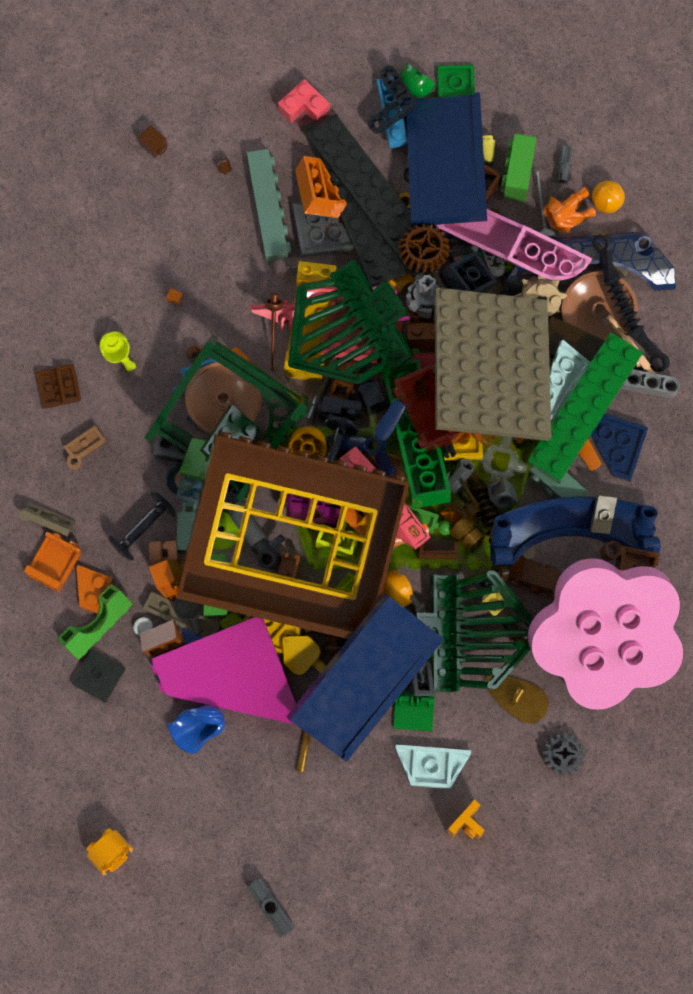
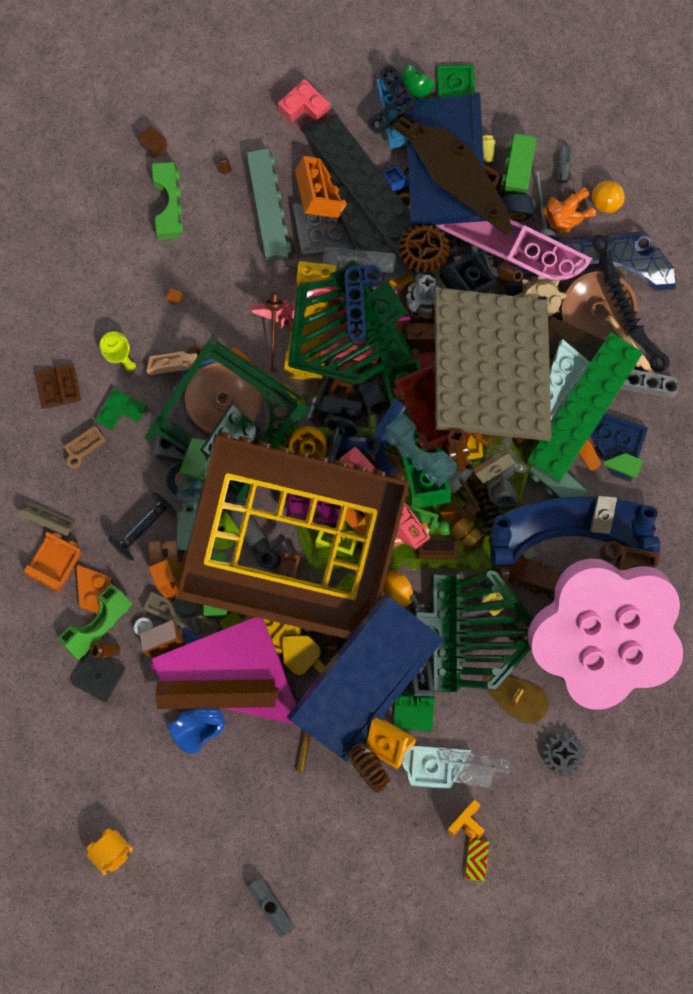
(104, 649): none -> reddish brown cone
(118, 405): none -> green plate
(168, 222): none -> bright green arch
(170, 362): none -> light nougat hinge
(216, 694): none -> reddish brown brick
(342, 256): none -> clear bracket
(359, 304): none -> dark blue beam
(368, 767): none -> reddish brown gear
(388, 742): none -> light orange bracket
(395, 178): none -> blue plate
(436, 466): none -> clear light blue arch
(456, 170): none -> dark brown wing
(457, 448): none -> reddish brown piece
(473, 768): none -> clear bracket
(477, 860): none -> tile
(494, 466): none -> dark tan plate
(509, 272): none -> reddish brown cone
(518, 206): none -> black wheel
(625, 464): none -> bright green tile

